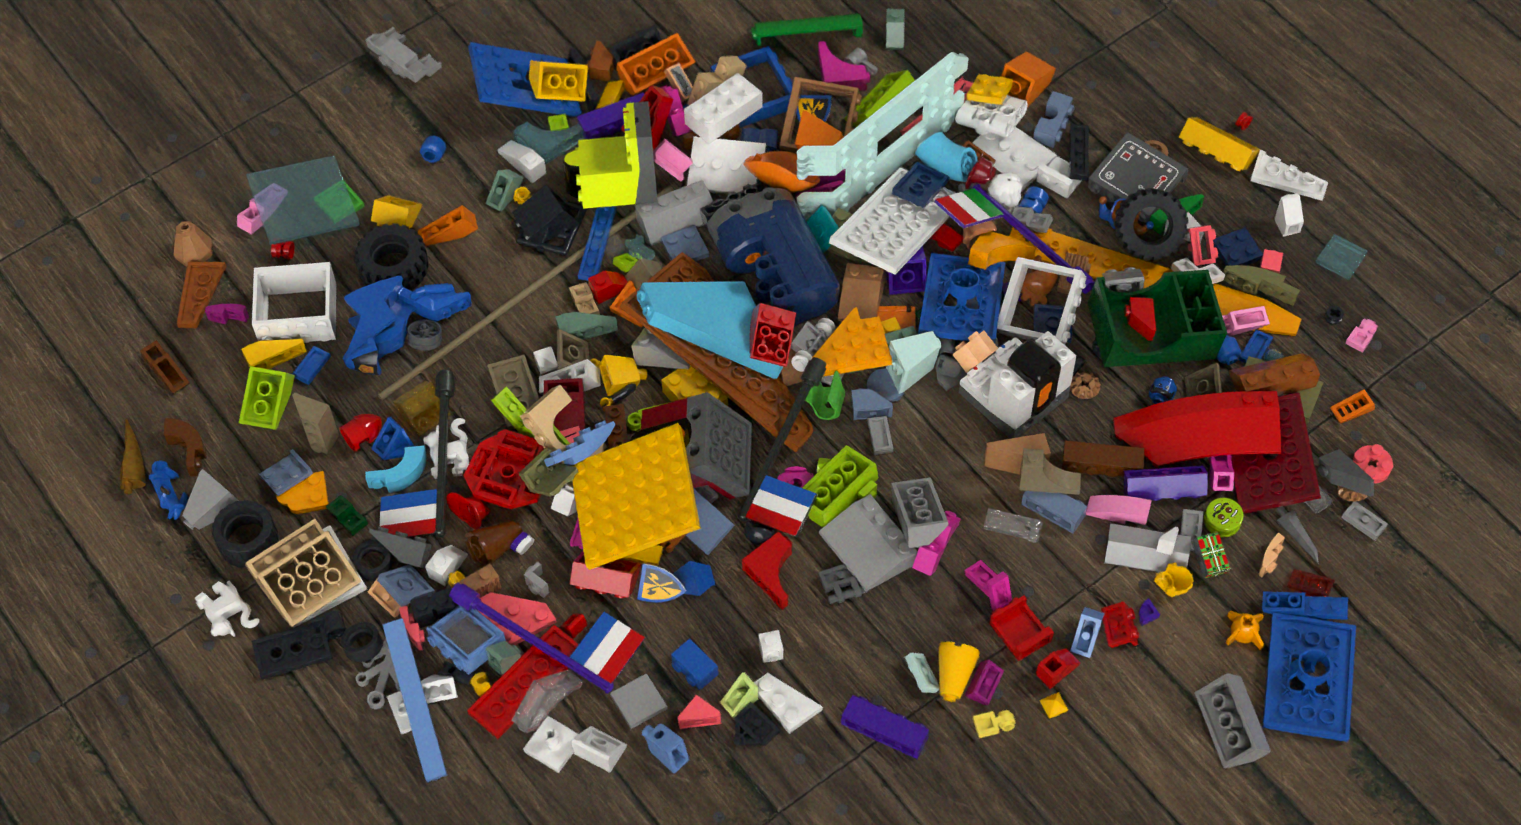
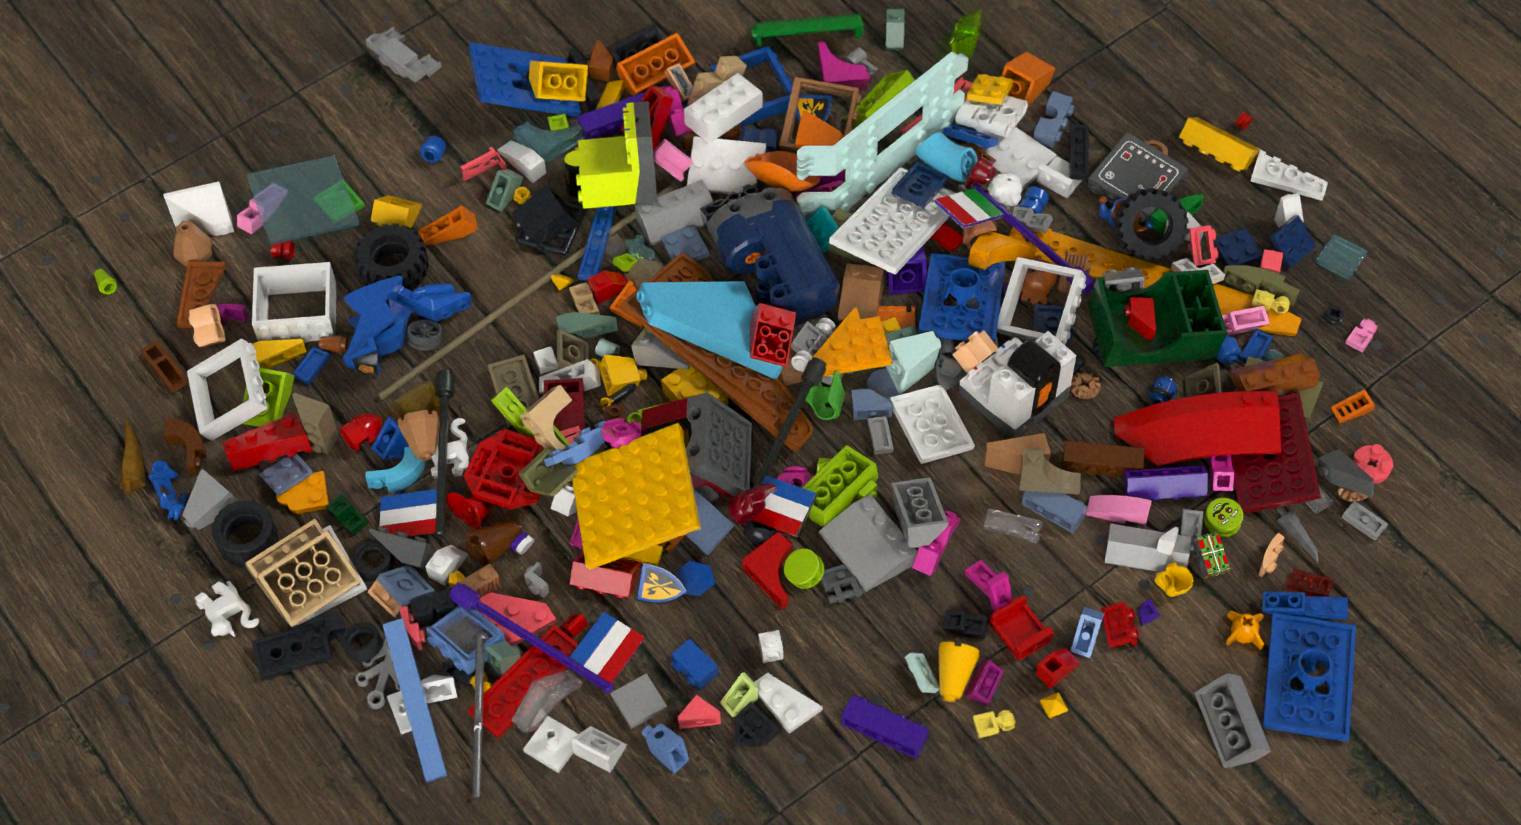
(105, 282): none -> lime cone
(203, 207): none -> white slope
(206, 325): none -> light nougat brick
(214, 428): none -> white window
(267, 442): none -> red wedge
(334, 343): none -> dark orange cone
(421, 432): none -> medium nougat cone
(467, 174): none -> coral piece
(480, 638): none -> flat silver bar
(561, 281): none -> yellow slope
(606, 347): none -> light aqua beam
(619, 432): none -> dark pink plate
(749, 502): none -> dark red hair
(804, 568): none -> lime head
(931, 424): none -> white plate
(966, 34): none -> clear neon green slope
(969, 626): none -> black slope
(971, 136): none -> blue tile
(1265, 299): none -> light yellow plate
(1292, 241): none -> dark blue plate

